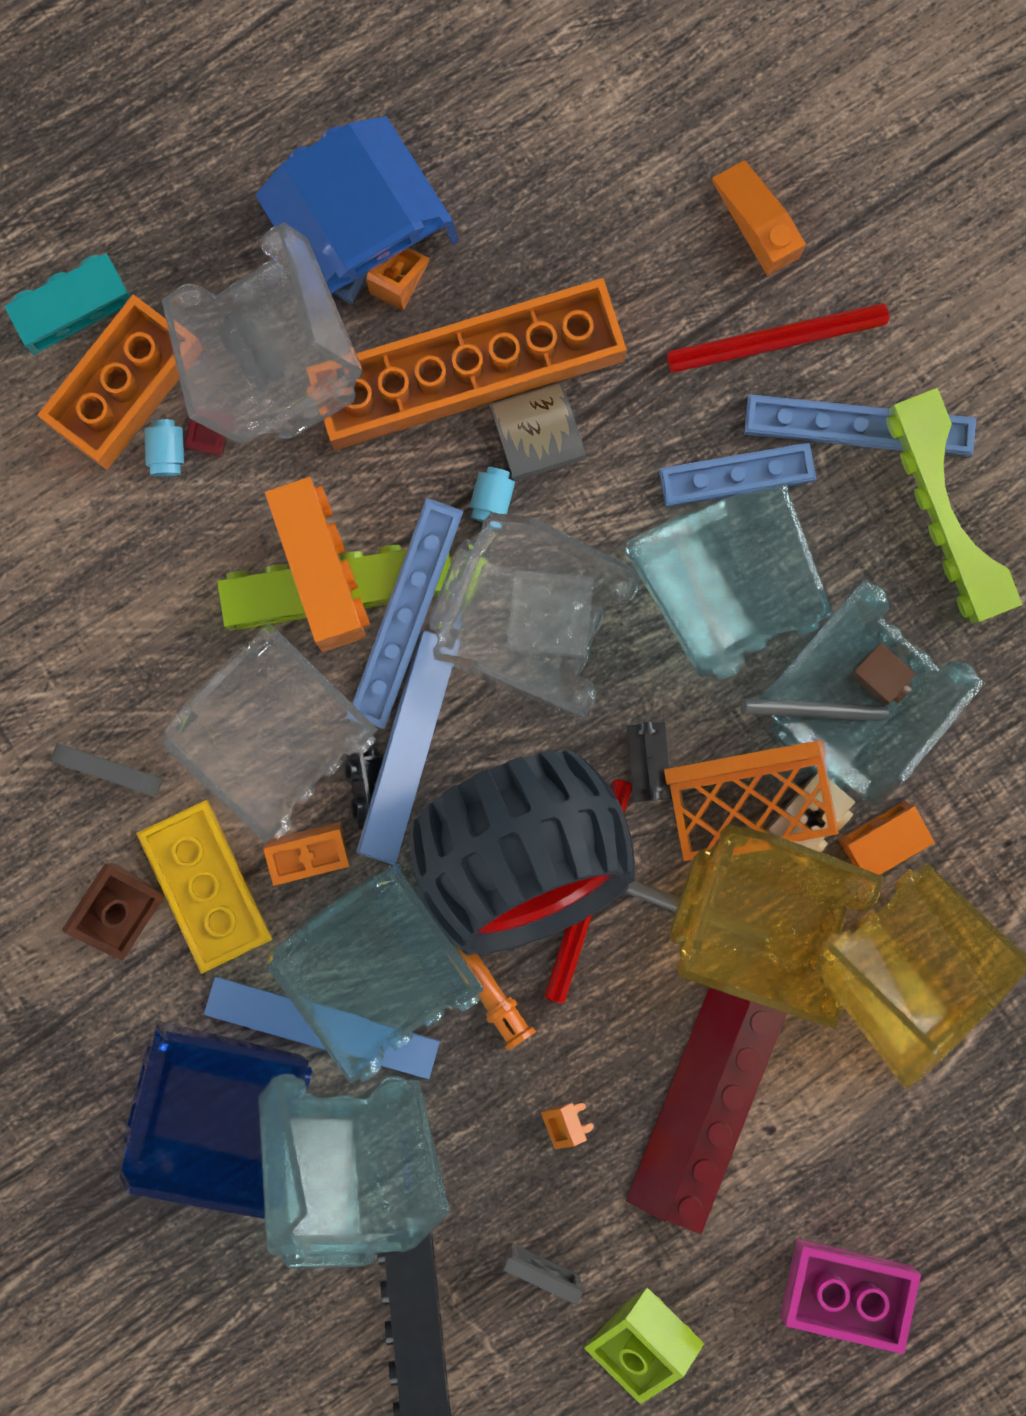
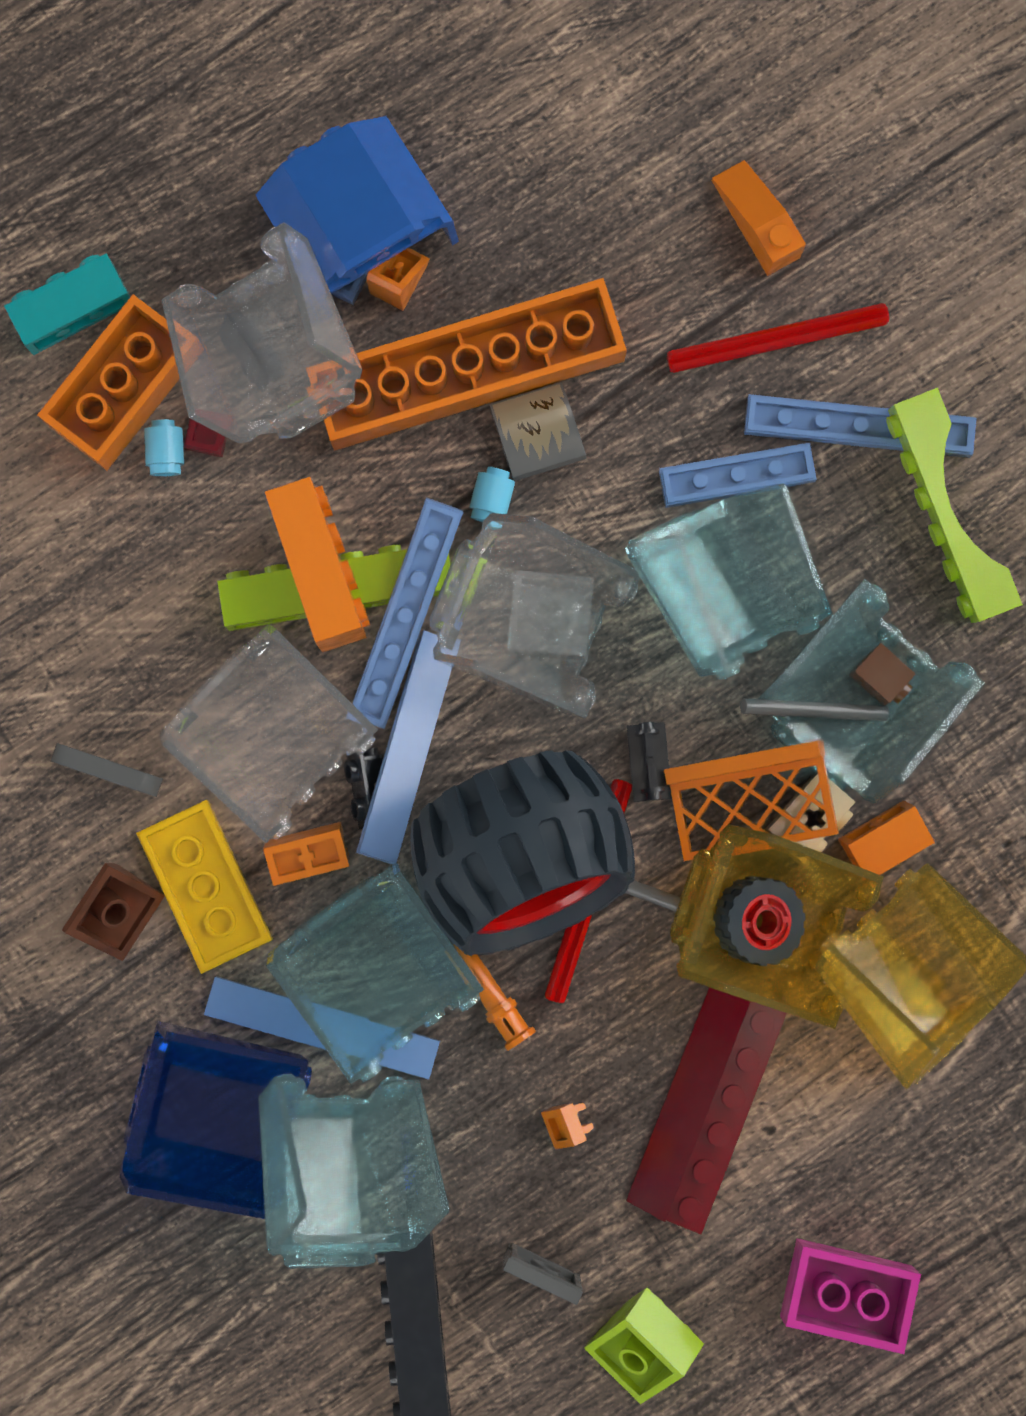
(780, 924): none -> black wheel

